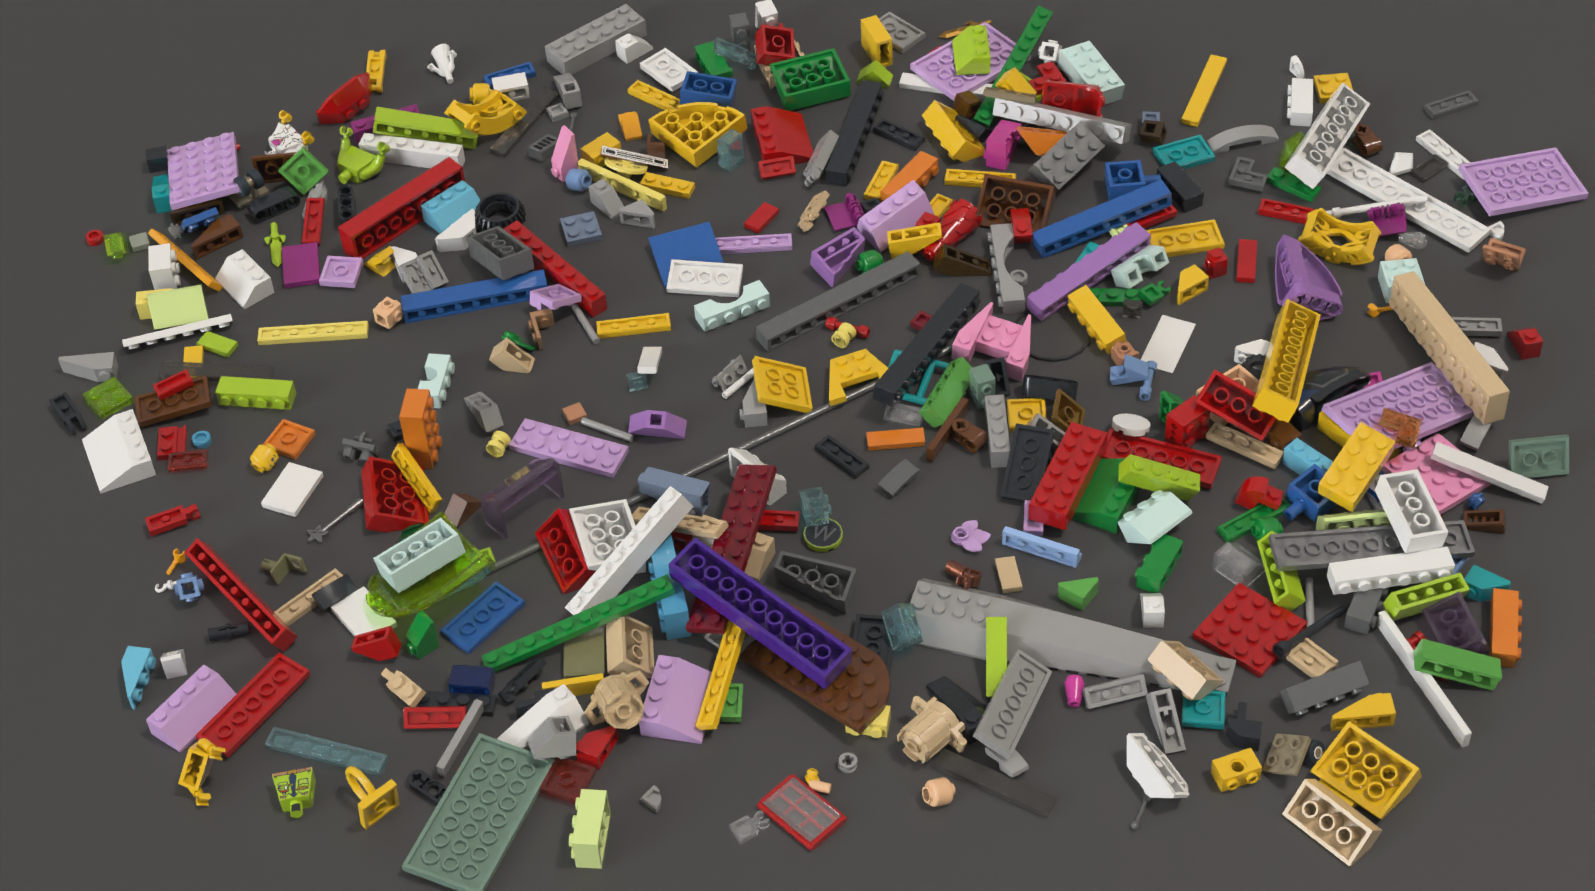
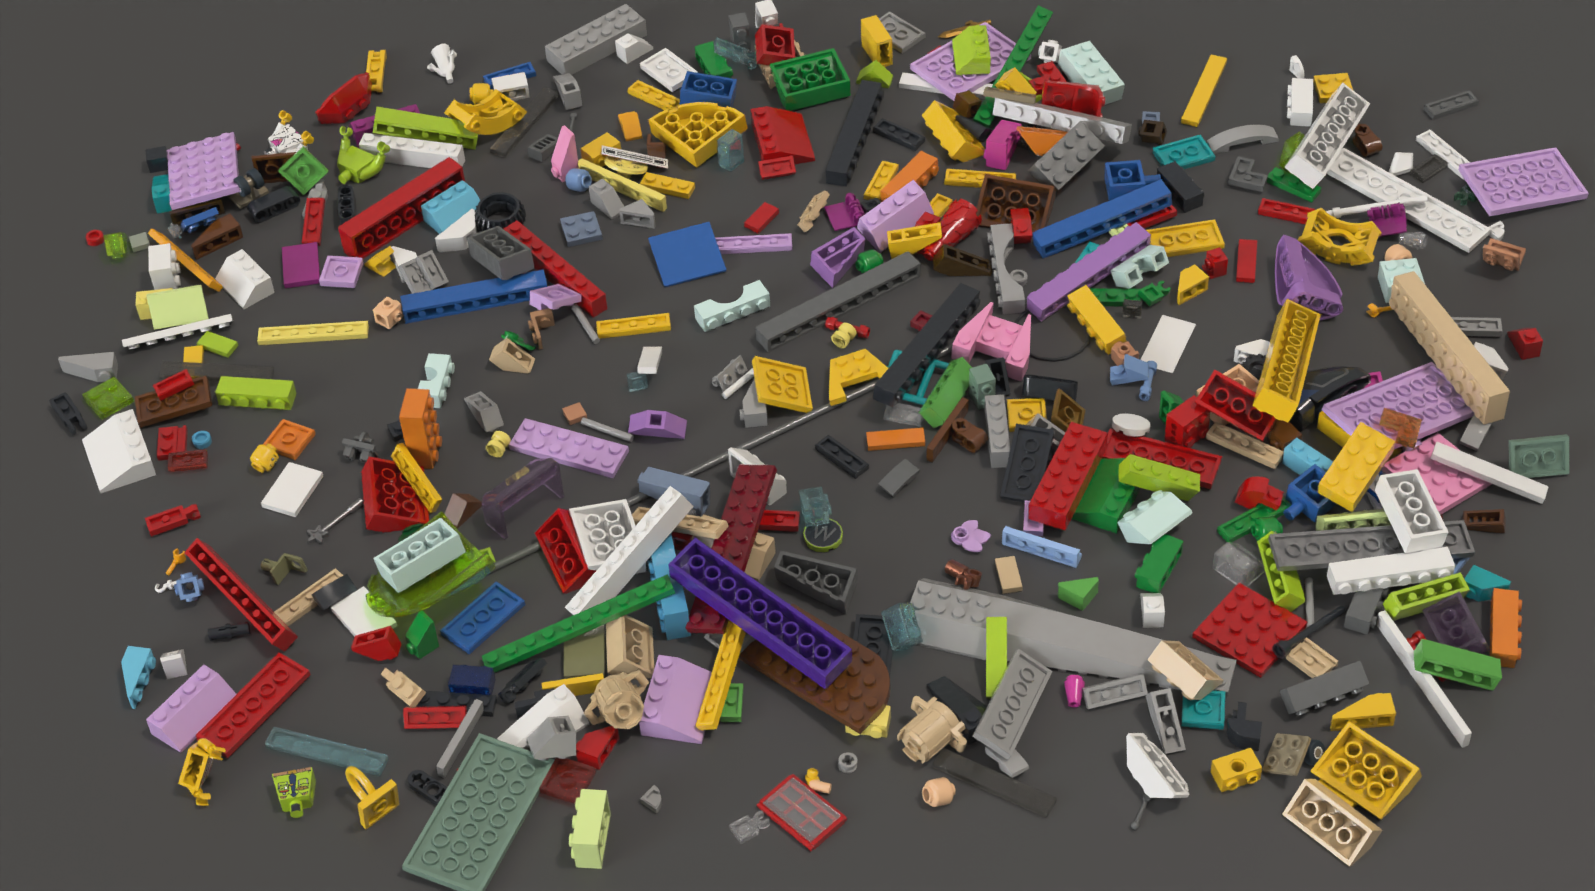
(275, 245): lime sword -> none
(557, 112): light grey tile -> none
(705, 278): white tile -> none
(819, 157): light grey hinge -> none
(1476, 501): blue plate -> none

